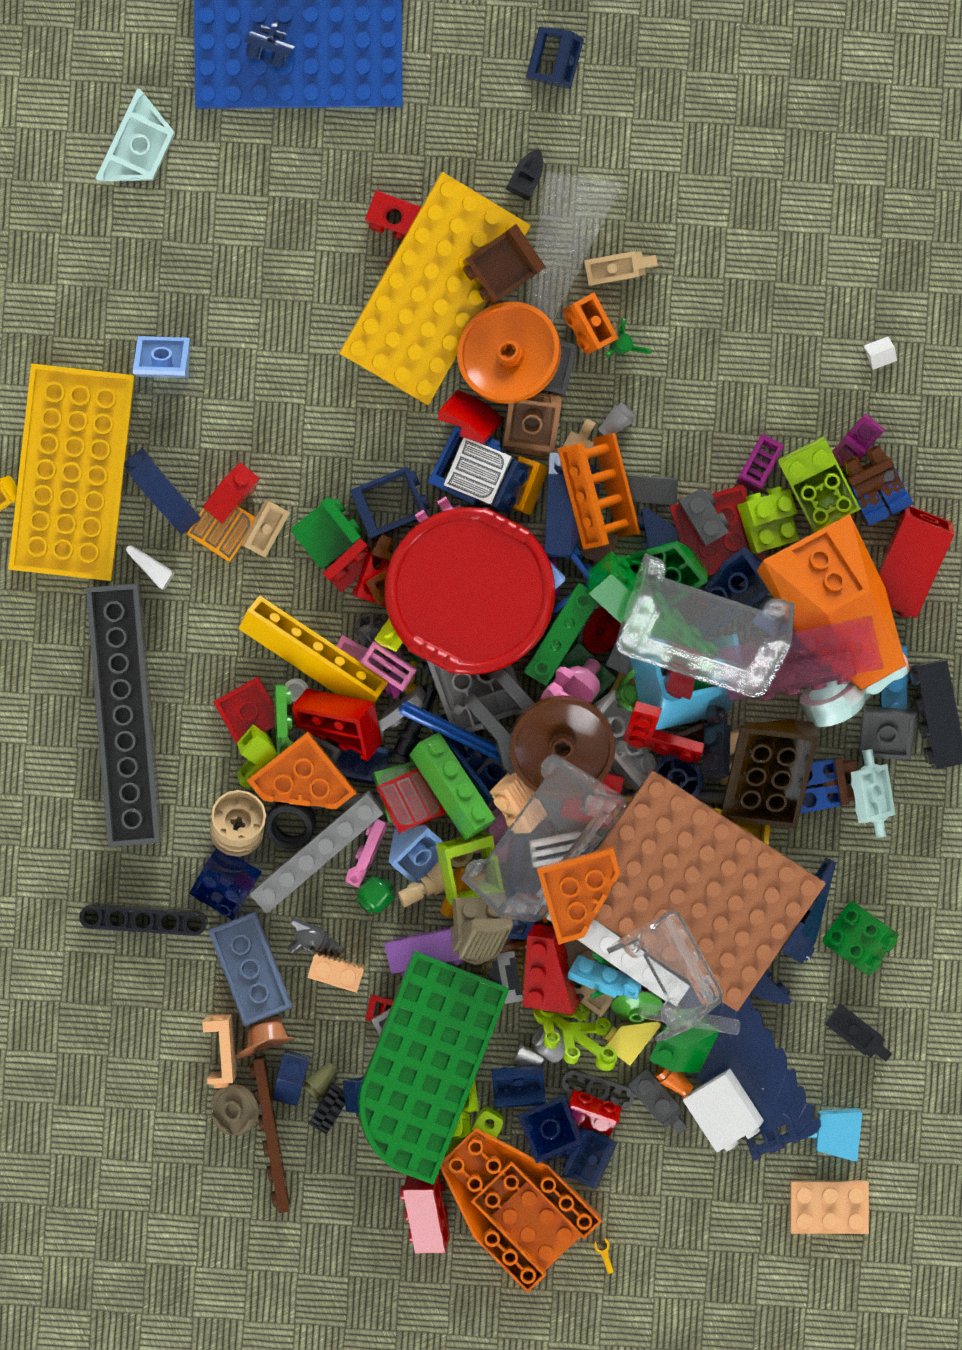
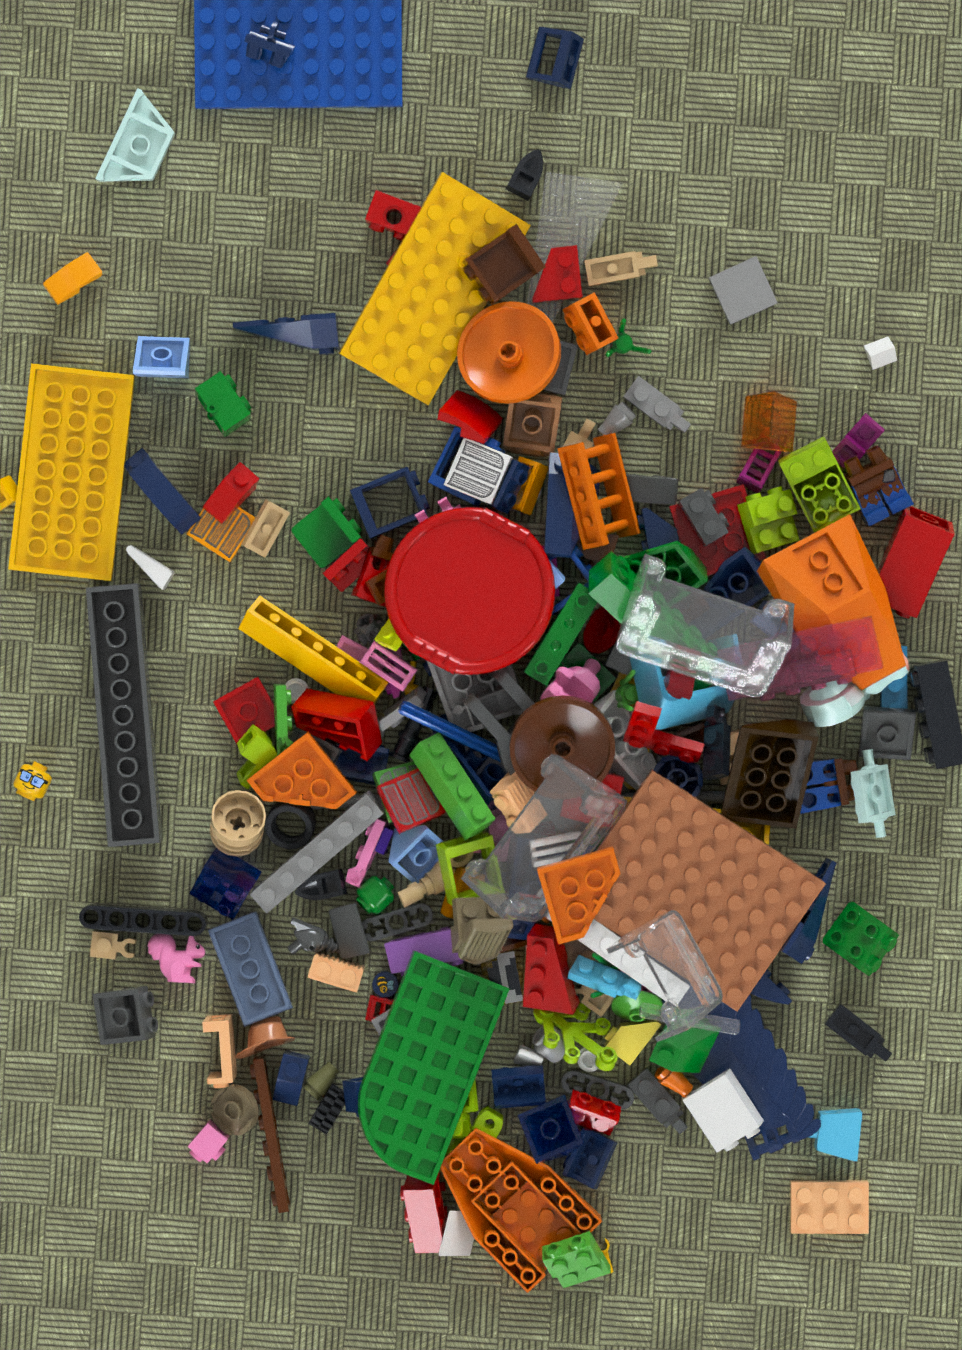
(32, 781): none -> yellow head
(72, 277): none -> light orange slope
(107, 945): none -> tan plate
(125, 1015): none -> dark grey plate
(174, 963): none -> bright pink animal
(208, 1143): none -> bright pink brick
(223, 403): none -> green brick
(311, 332): none -> dark blue wedge
(323, 886): none -> black plate
(348, 931): none -> dark grey slope
(385, 841): none -> dark purple tile
(385, 984): none -> tile
(413, 910): none -> dark grey beam
(457, 1236): none -> white sticker
(560, 277): none -> red wing
(575, 1259): none -> bright green plate
(587, 1060): none -> white plate
(656, 405): none -> light grey hinge
(743, 290): none -> light grey tile
(769, 422): none -> clear orange slope

